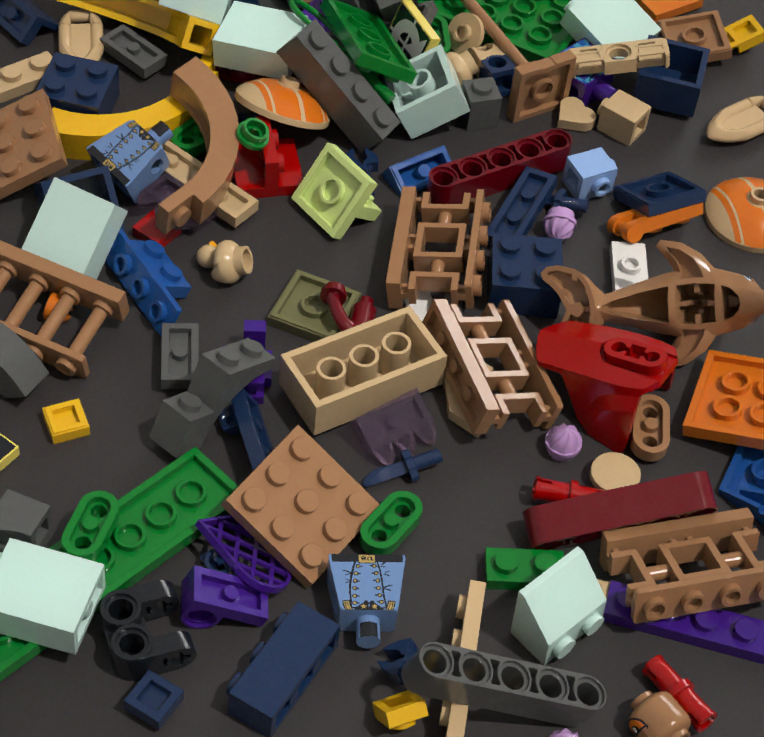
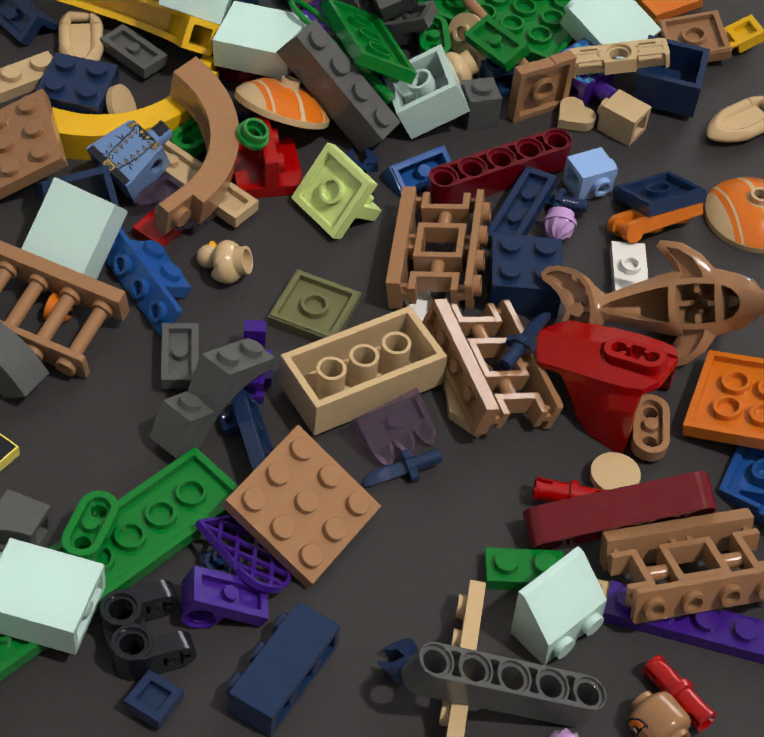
(66, 421): yellow tile -> none
(119, 99): none -> tan piece
(335, 296): dark red plant -> none
(365, 593): medium blue torso -> none
(388, 526): green plate -> none
(400, 710): yellow plate -> none
(412, 30): tile -> none
(497, 43): none -> green plate
(523, 343): none -> dark blue piece
(563, 442): lavender plate -> none

